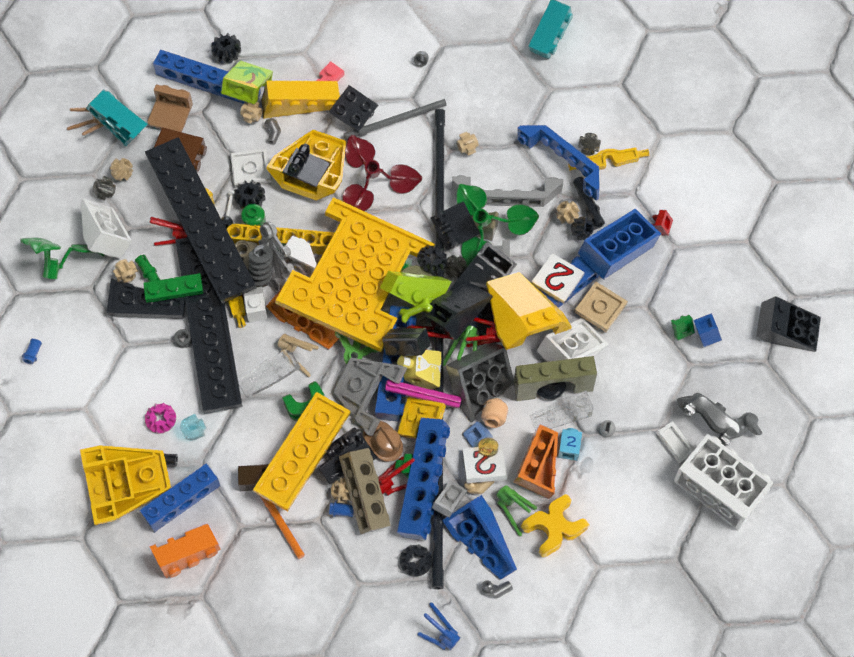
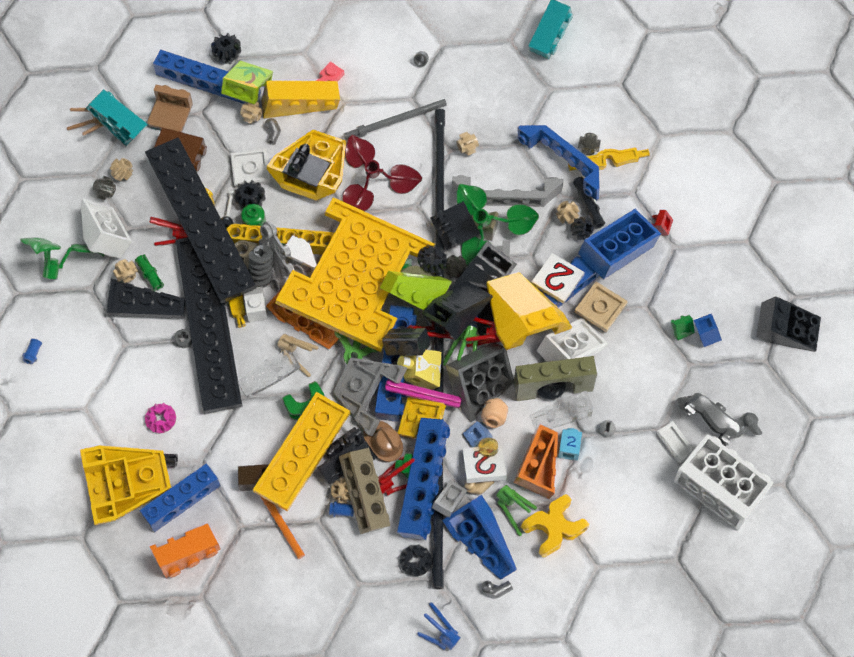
(173, 288): green plate -> none
(192, 427): clear light blue plate -> none
(353, 108): black hinge -> none
(424, 306): lime piece -> none

